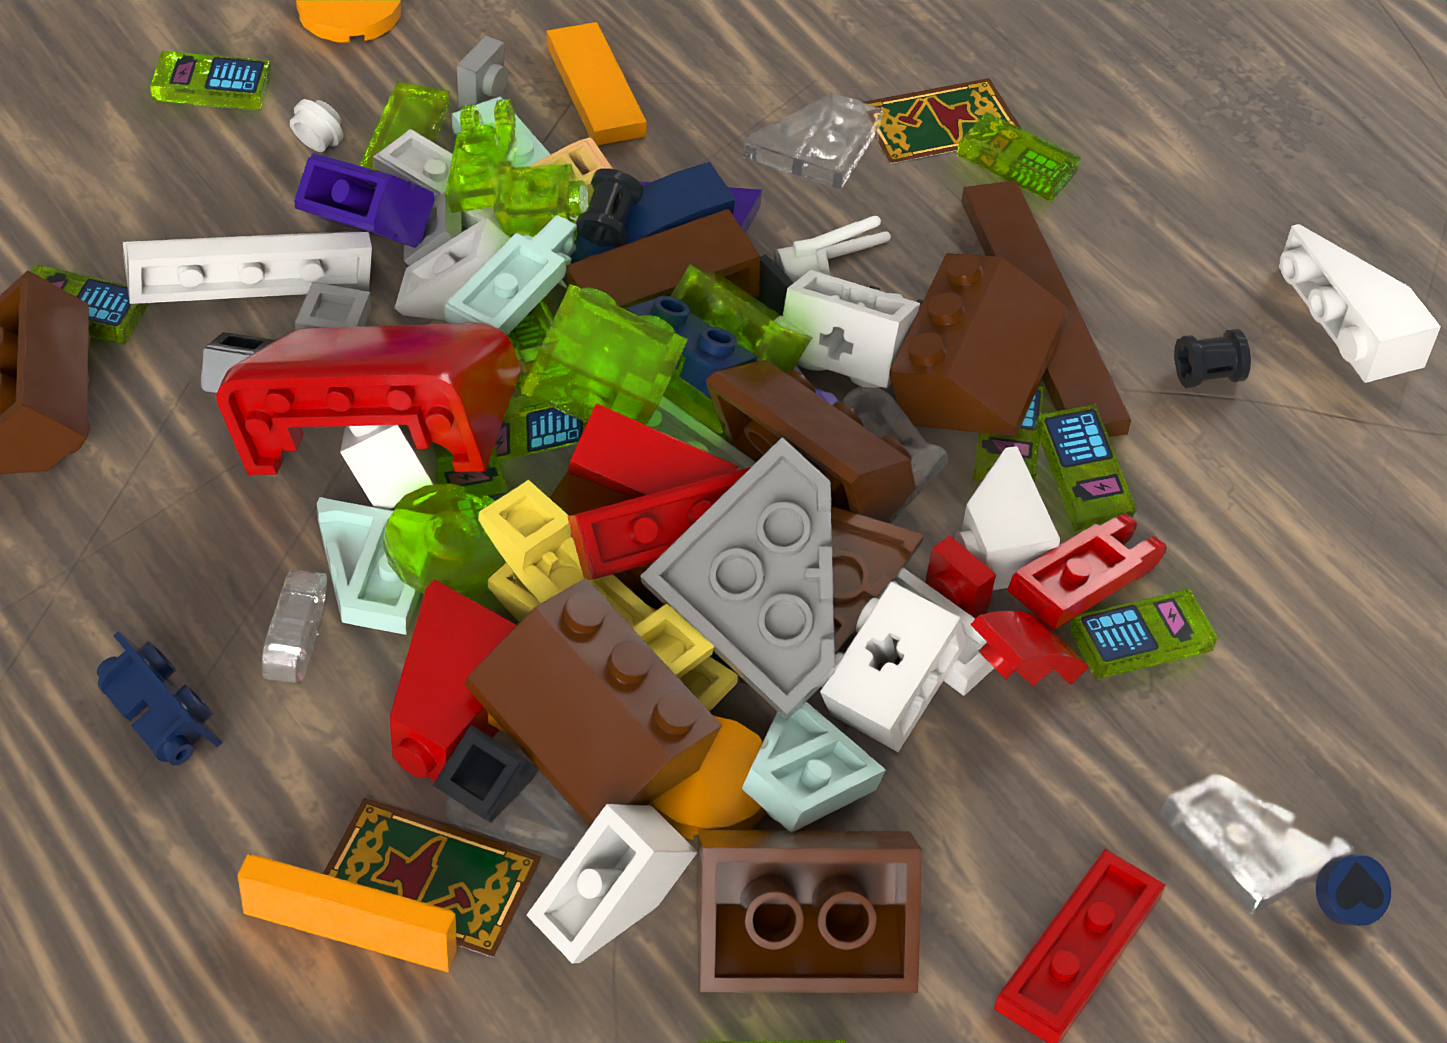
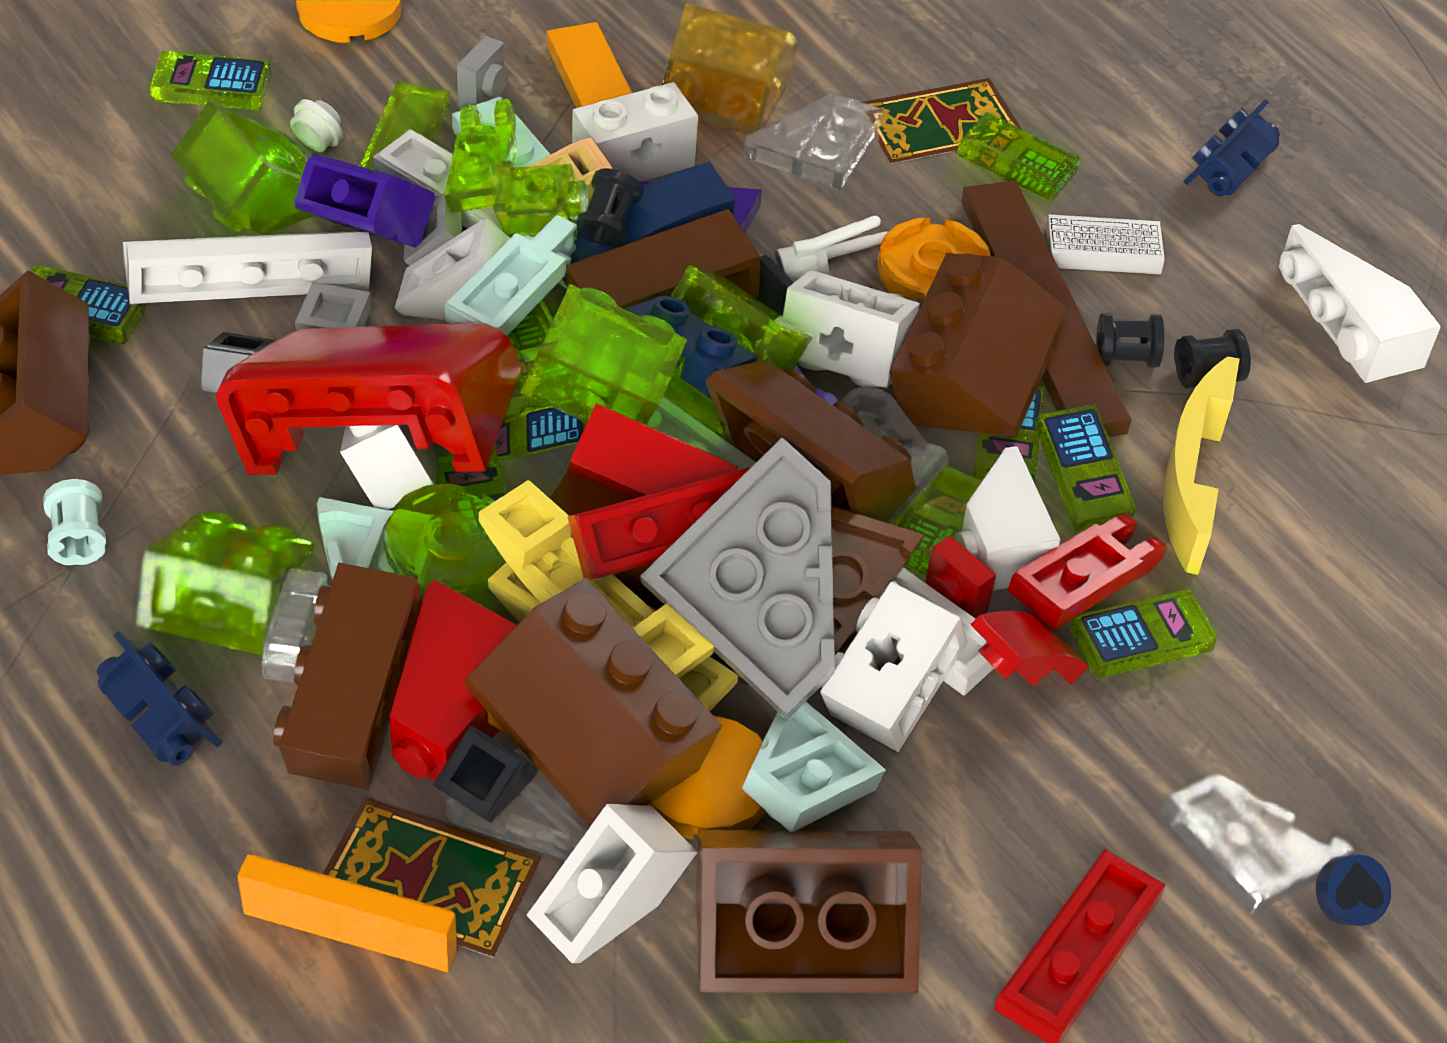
(74, 522): none -> light aqua bush
(218, 580): none -> clear neon green bracket
(242, 170): none -> clear neon green slope
(349, 676): none -> reddish brown brick
(642, 131): none -> white brick
(730, 68): none -> clear yellow slope
(915, 251): none -> light orange tile
(937, 512): none -> clear neon green tile
(1105, 244): none -> white tile
(1150, 334): none -> black bush
(1188, 505): none -> light yellow slope
(1245, 147): none -> dark blue hinge

